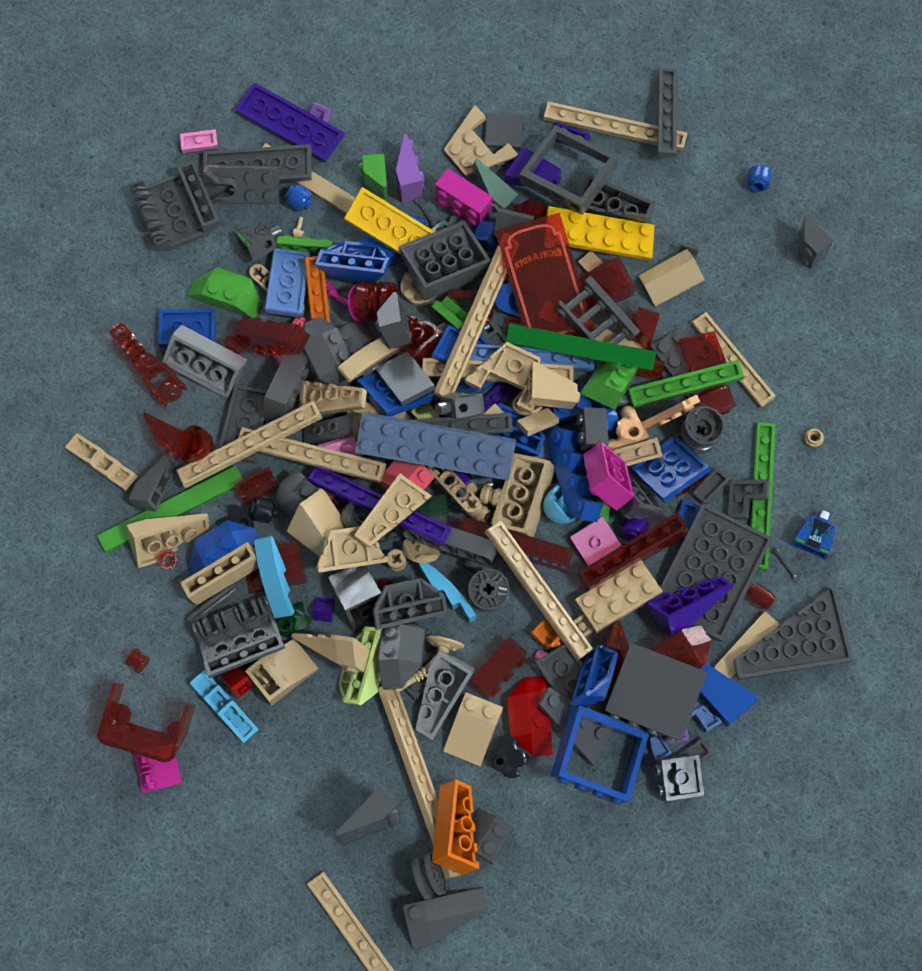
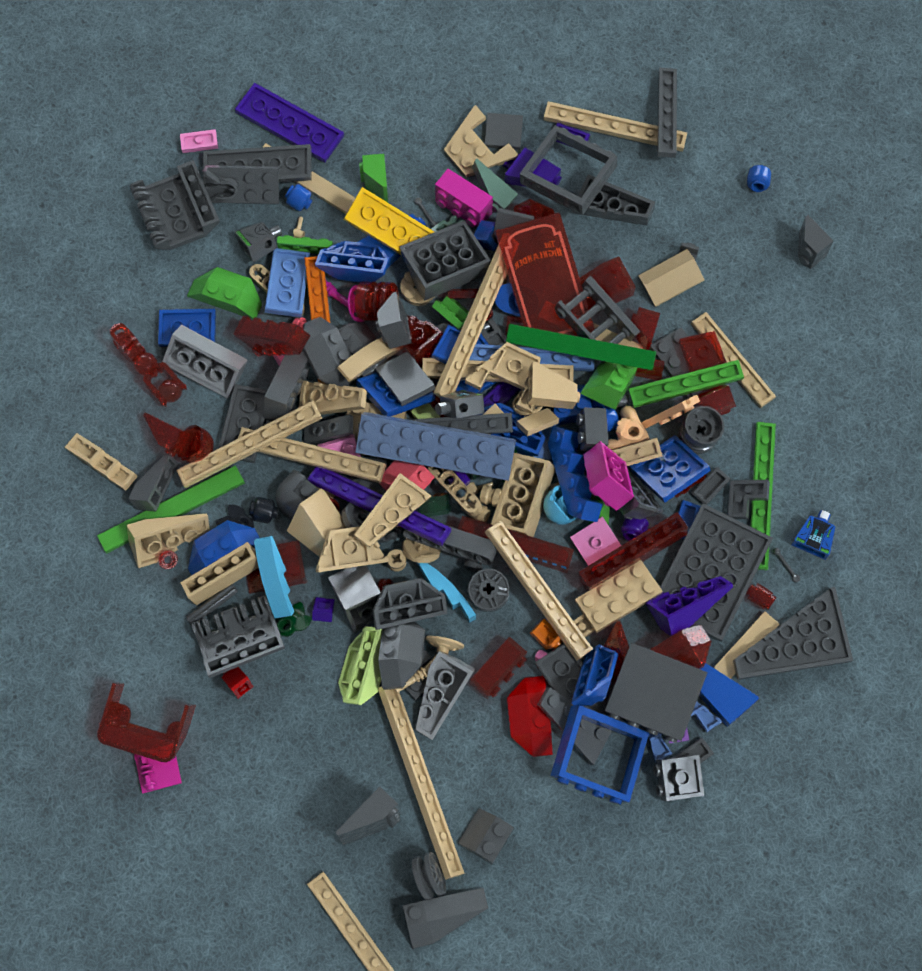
(137, 660): clear red wheel -> none
(224, 706): medium azure slope -> none
(235, 344): clear red tile -> none
(257, 485): clear red hinge -> none
(281, 671): tan slope -> none
(320, 111): medium lavender plate -> none
(339, 649): tan wedge -> none
(408, 176): medium lavender slope -> none
(454, 829): orange wedge -> none
(473, 729): tan slope -> none
(511, 758): black plate -> none
(589, 262): tan tile -> none
(607, 234): yellow plate -> none
(813, 432): tan plate -> none

